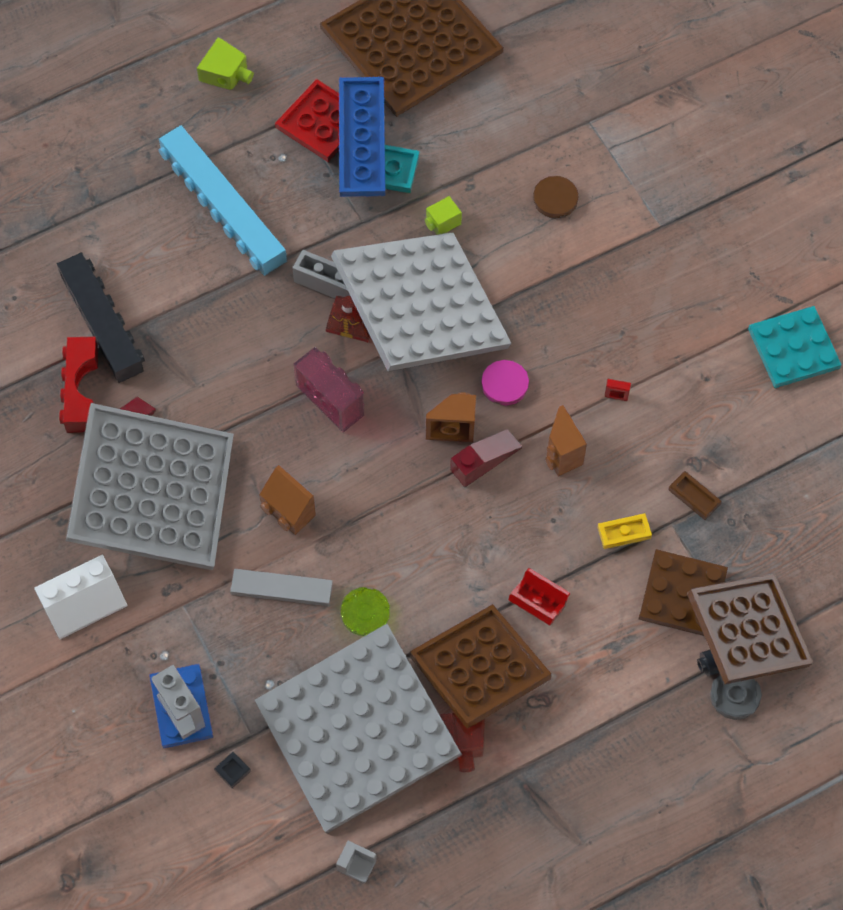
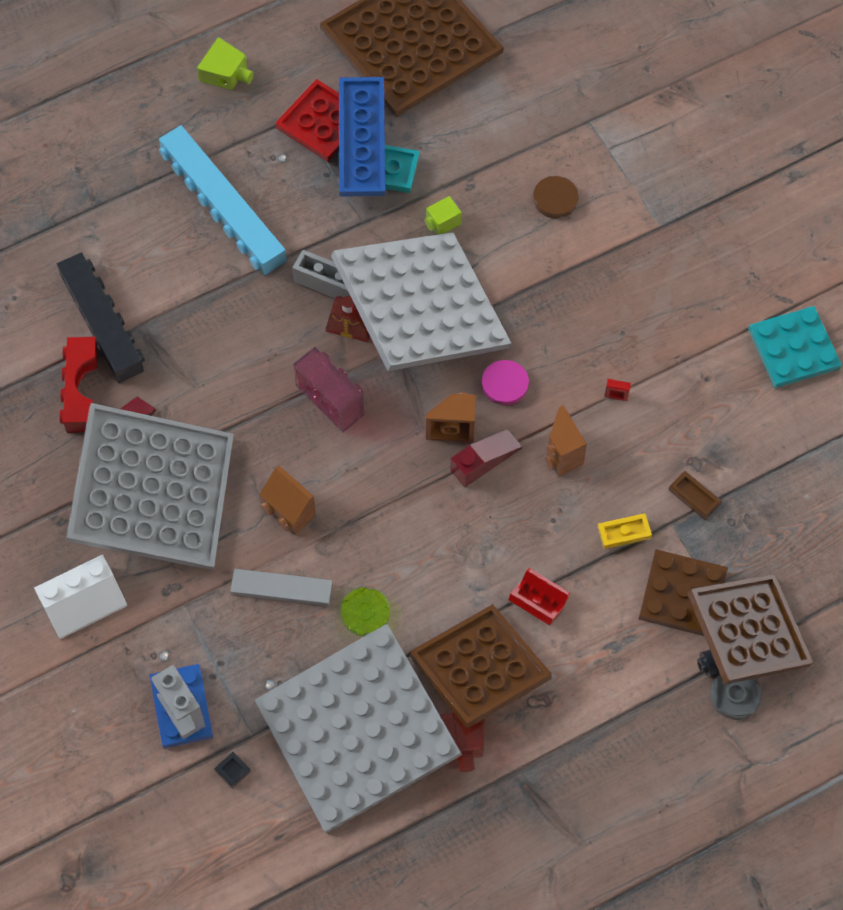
(356, 862): light grey panel -> none

